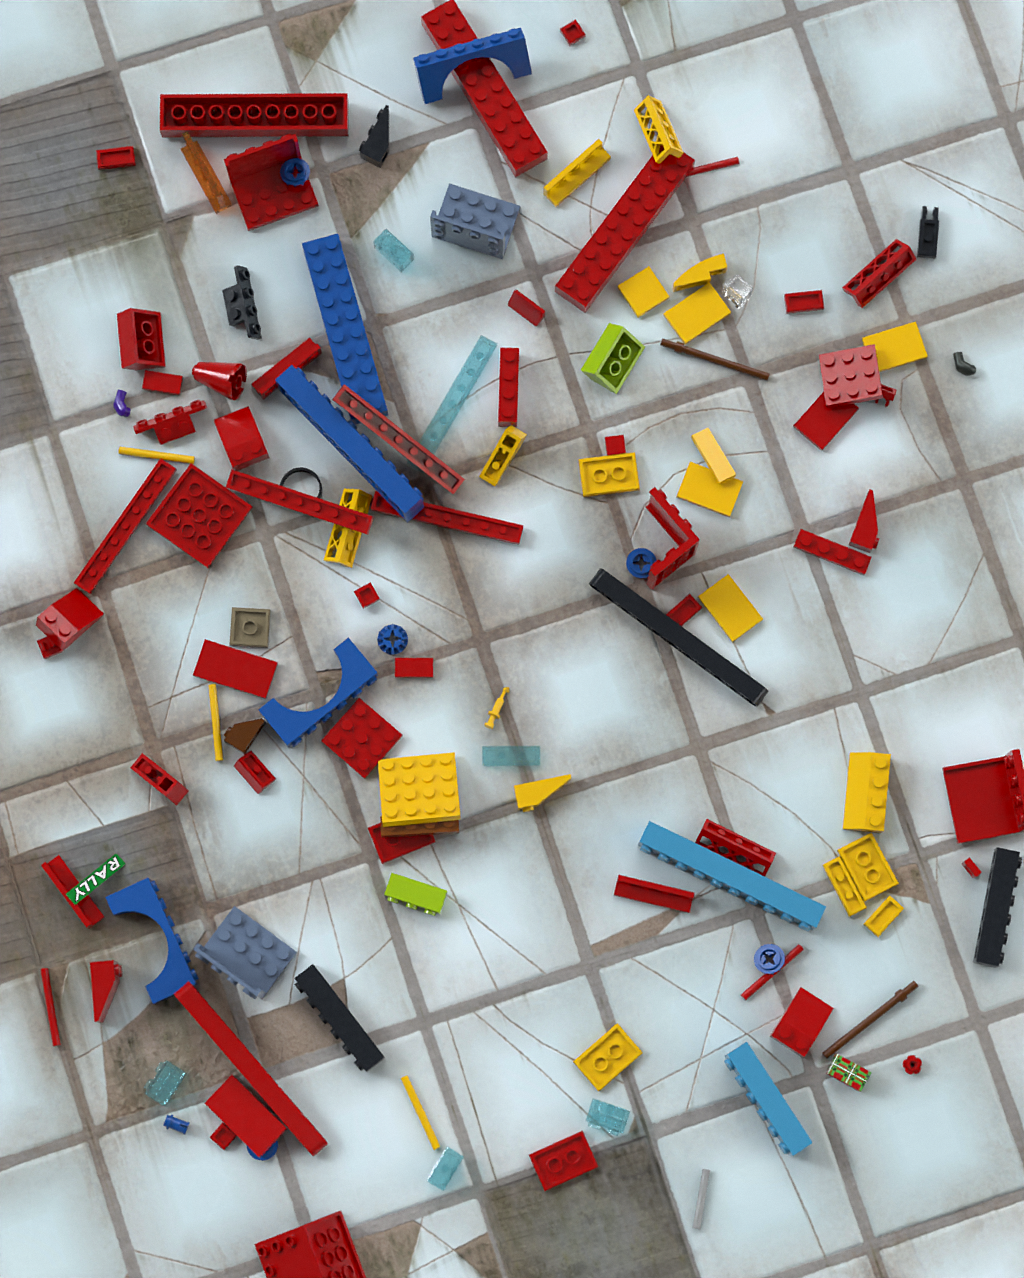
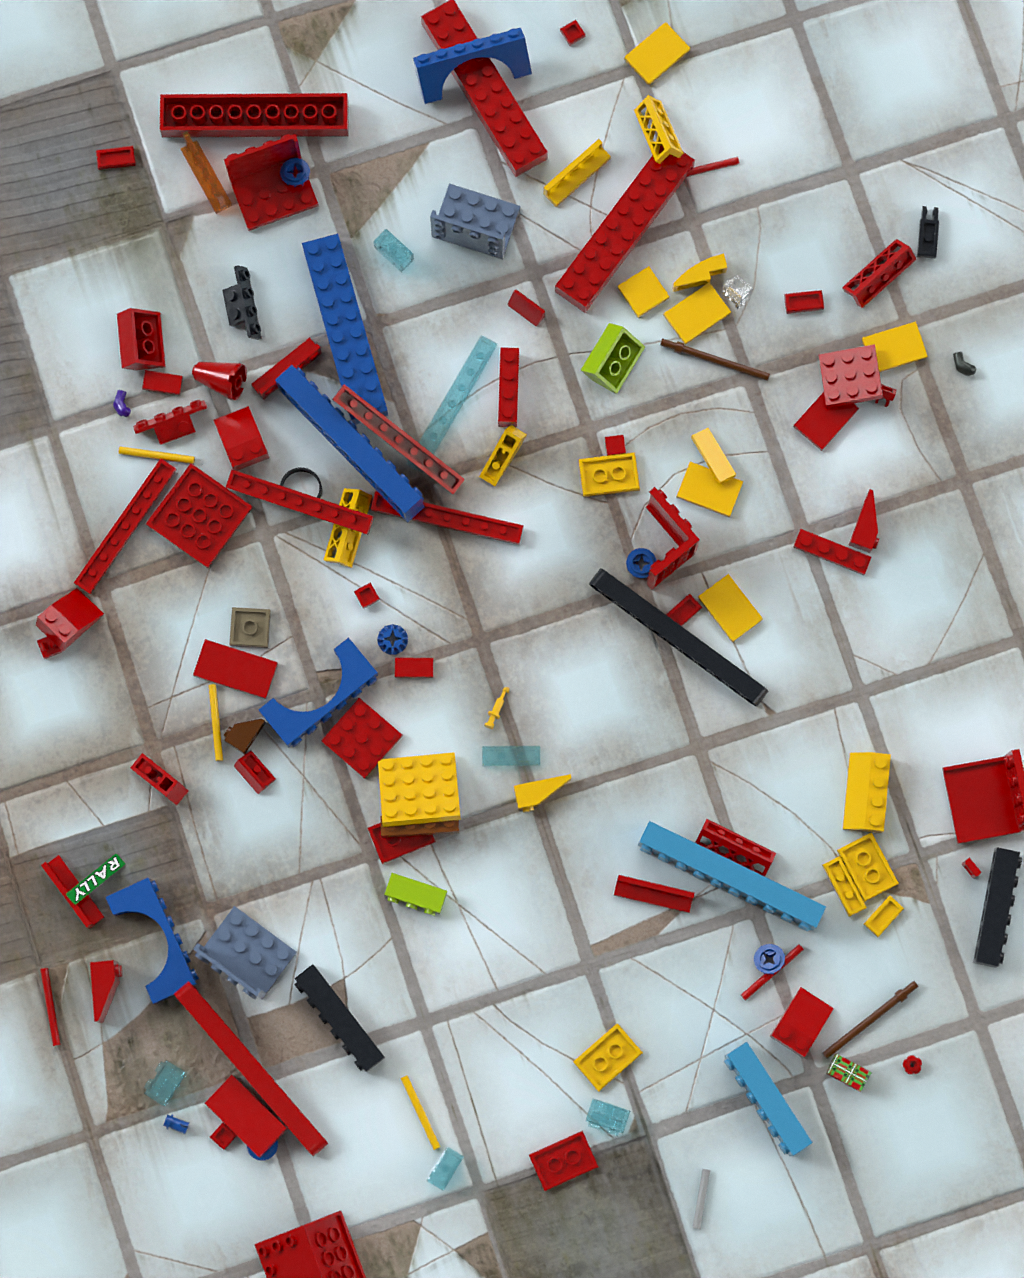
(376, 147): black slope -> none
(657, 53): none -> yellow tile

